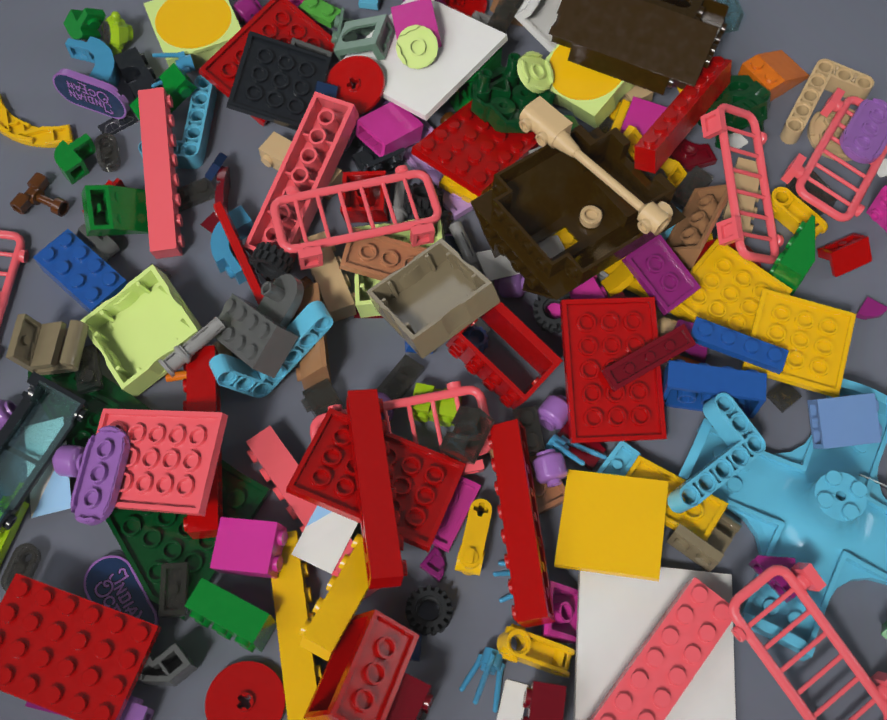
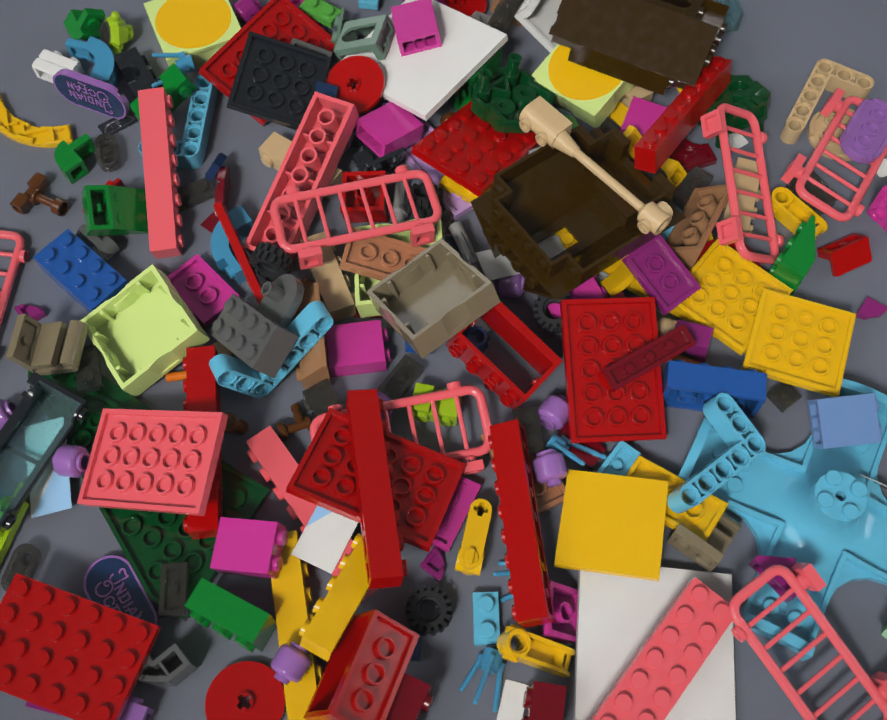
(33, 311): none -> magenta tile
(51, 62): none -> white brick
(100, 475): medium lavender tile -> none
(183, 353): light grey pin -> none
(201, 289): none -> dark pink plate
(235, 425): none -> reddish brown piece
(291, 663): none -> medium lavender head
(300, 423): none -> reddish brown piece
(357, 348): none -> dark pink brick
(417, 47): yellowish green tile -> none
(468, 436): clear smoke brick -> none
(485, 618): none -> medium azure plate
(535, 72): yellowish green tile -> none
(590, 216): tan tile -> none
(620, 115): yellow tile -> none
(739, 345): blue plate -> none
(774, 71): orange slope -> none

